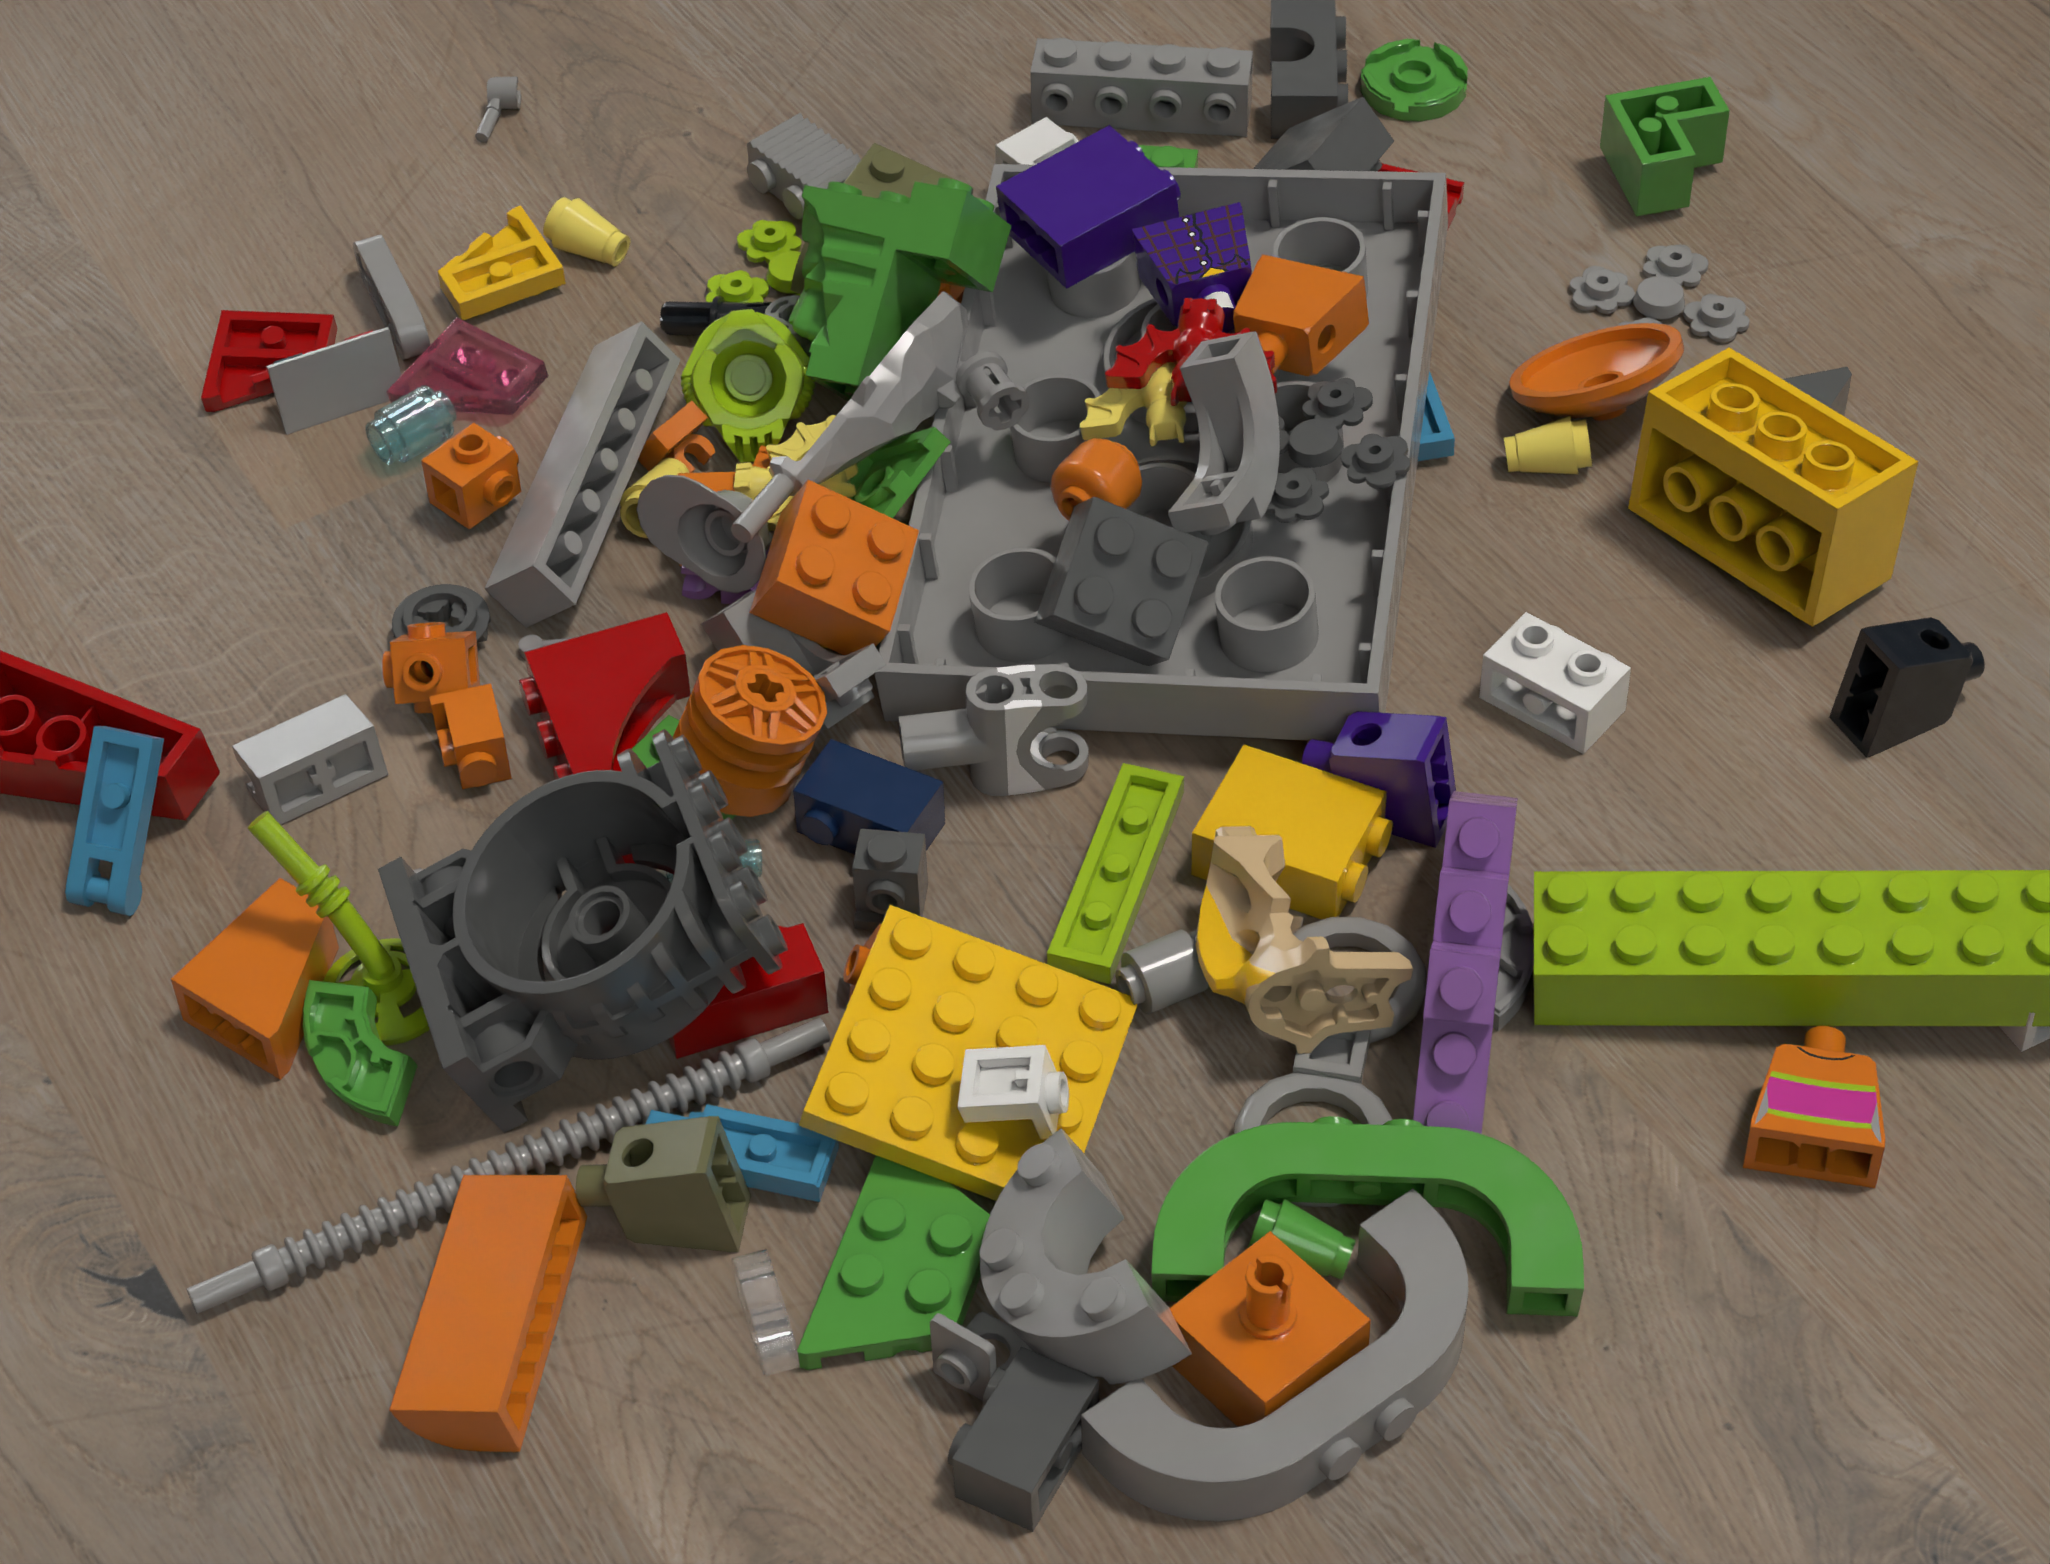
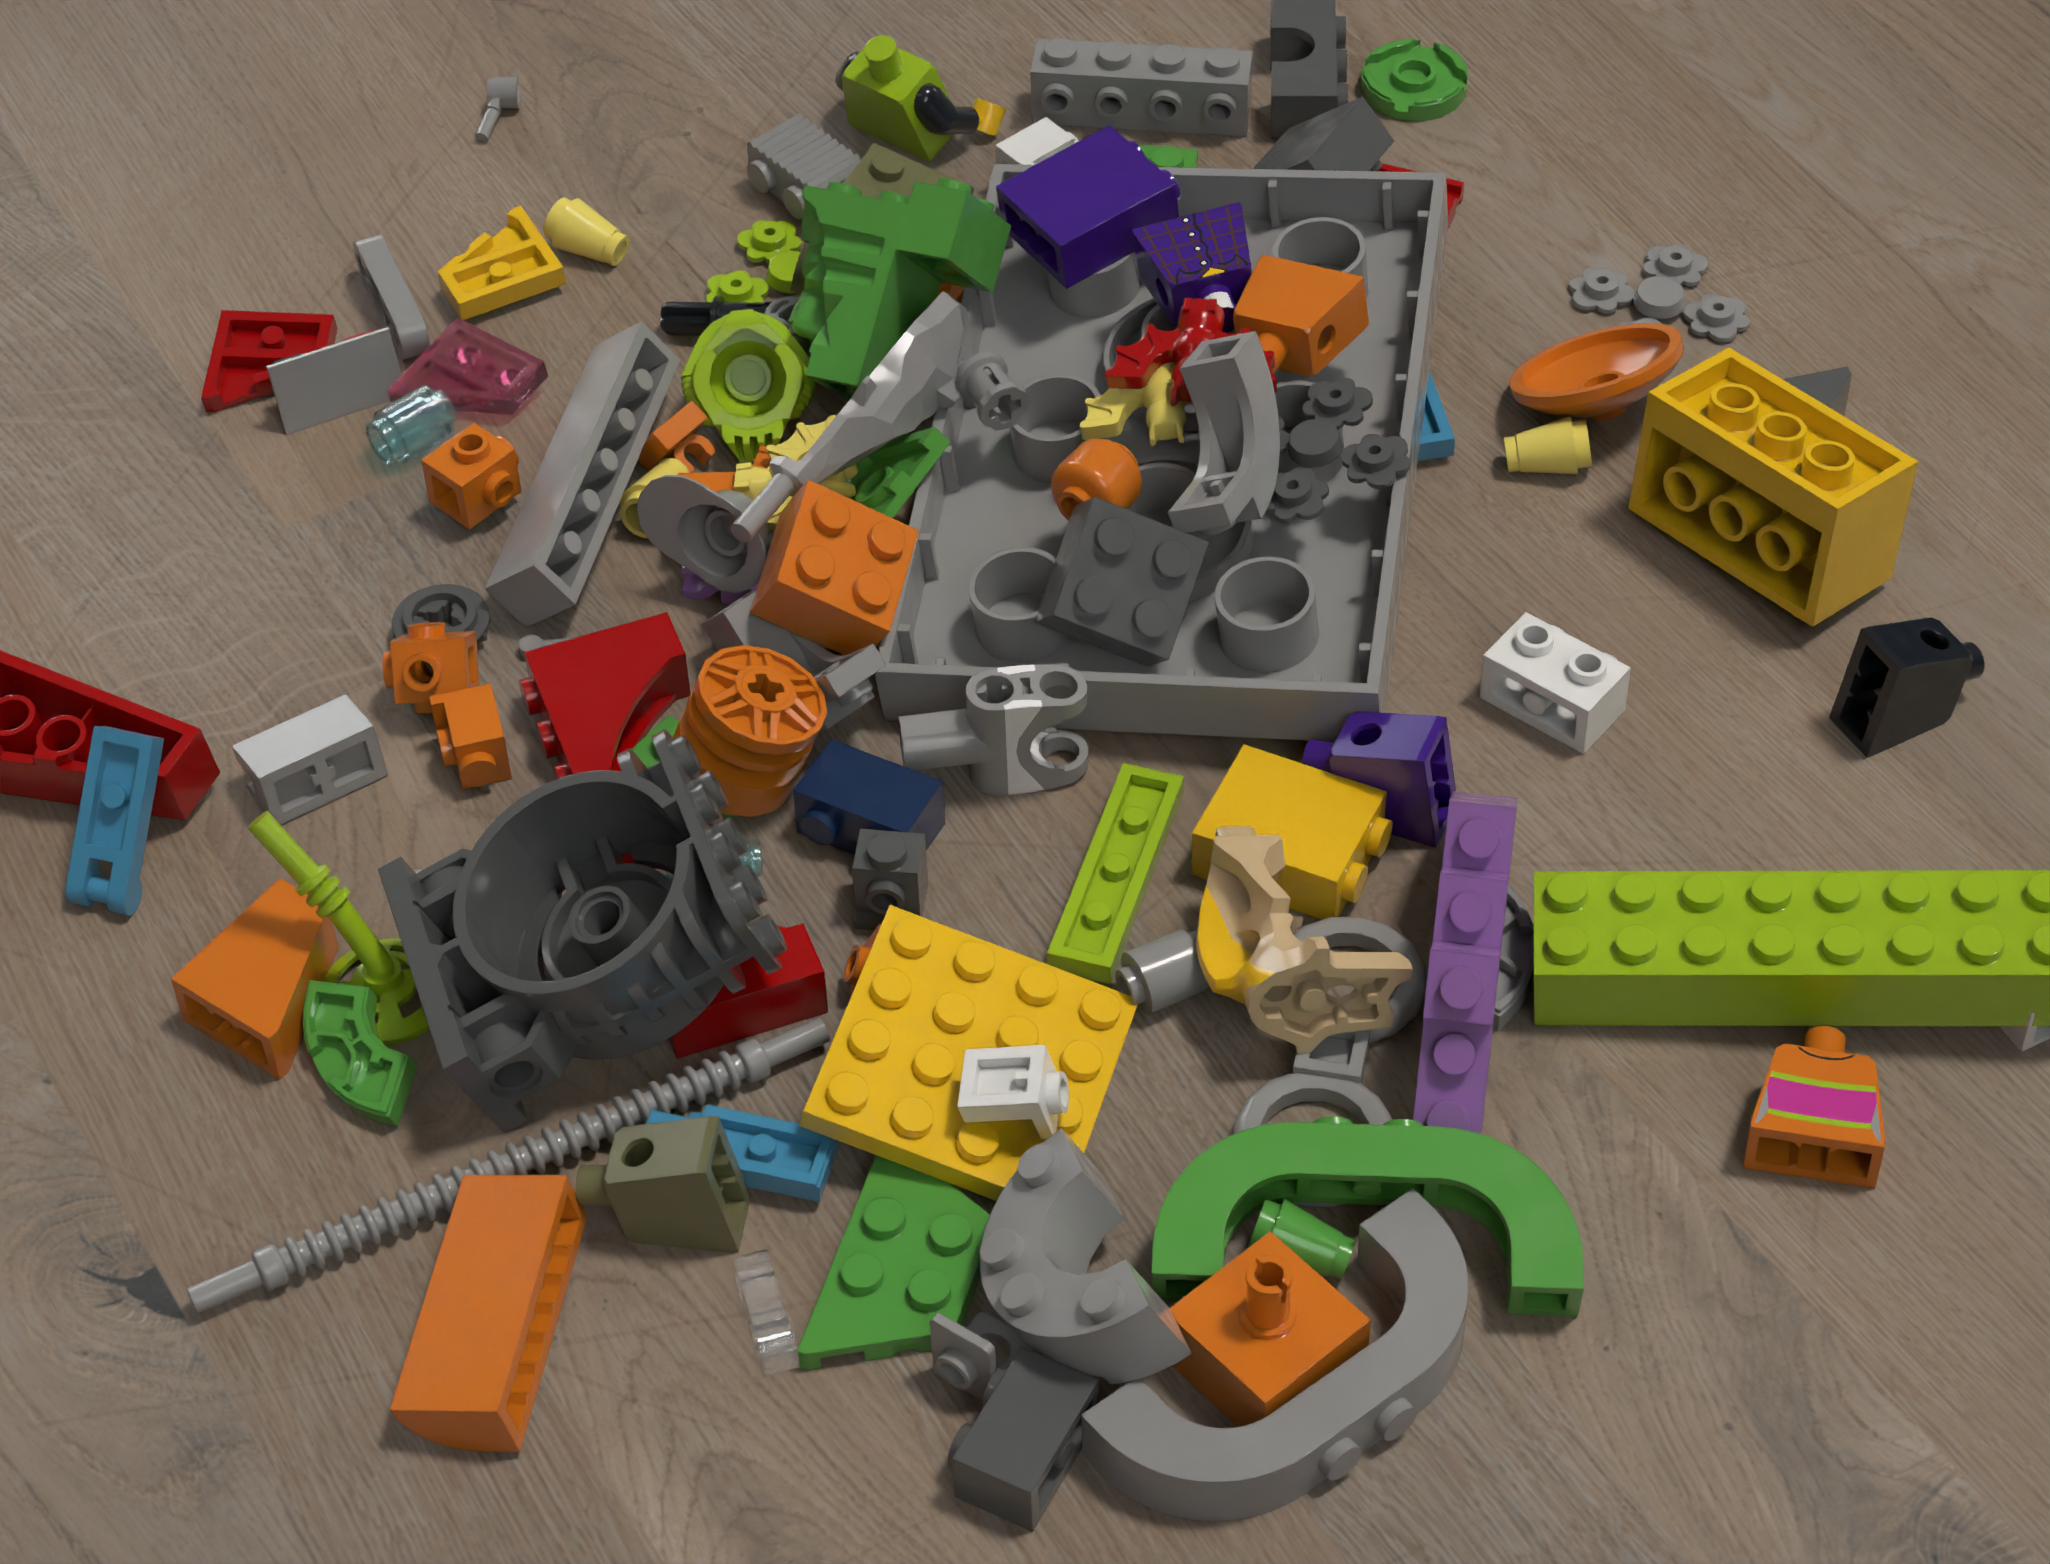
(905, 100): none -> lime torso
(1659, 138): bright green brick -> none

